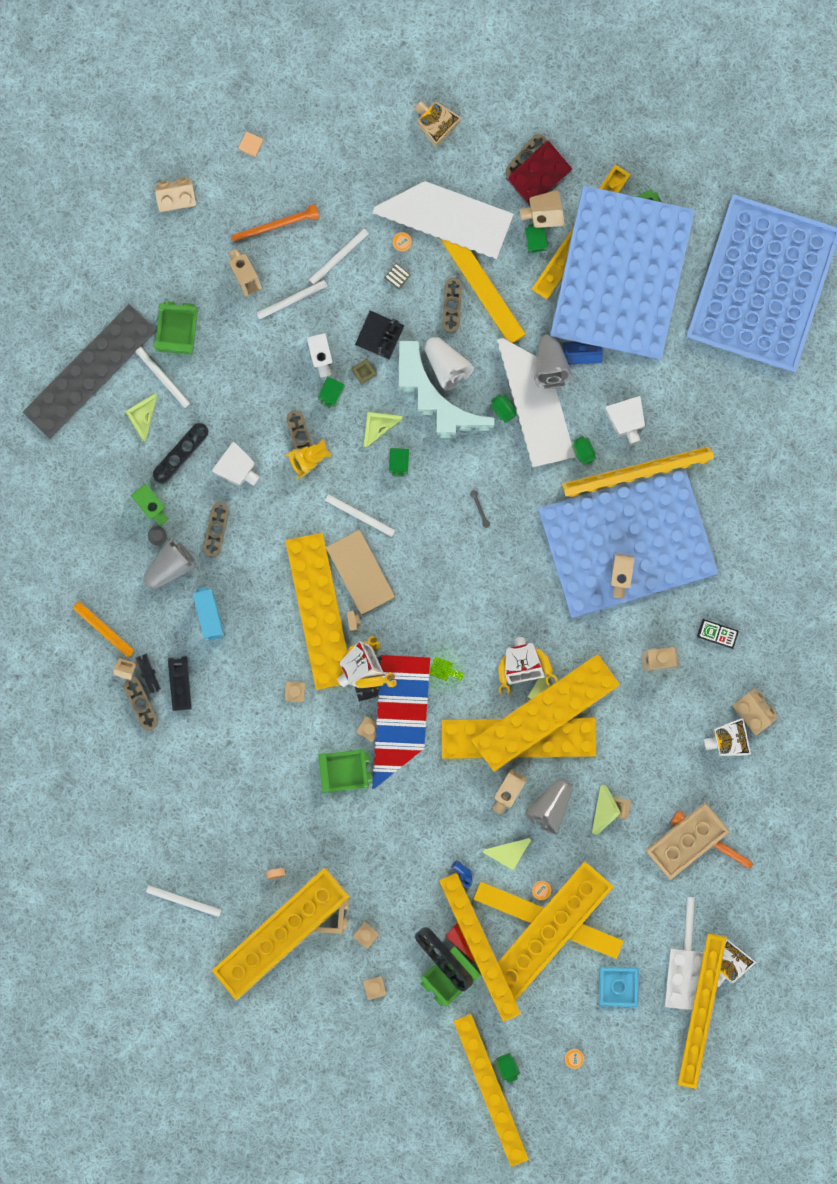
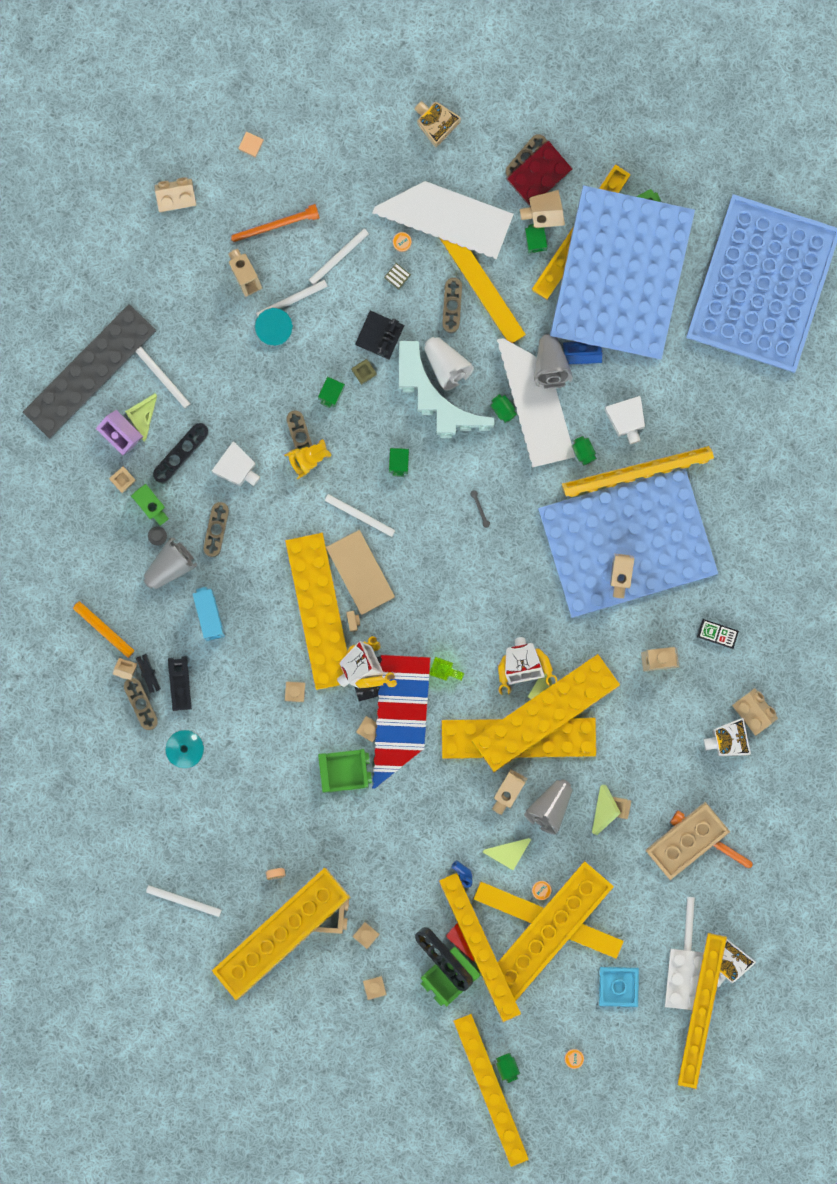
(119, 432): none -> lavender brick
(122, 479): none -> tan plate
(176, 328): bright green panel -> none
(193, 754): none -> teal dish
(273, 326): none -> teal tile
(316, 345): white torso -> none
(377, 425): yellowish green tile -> none

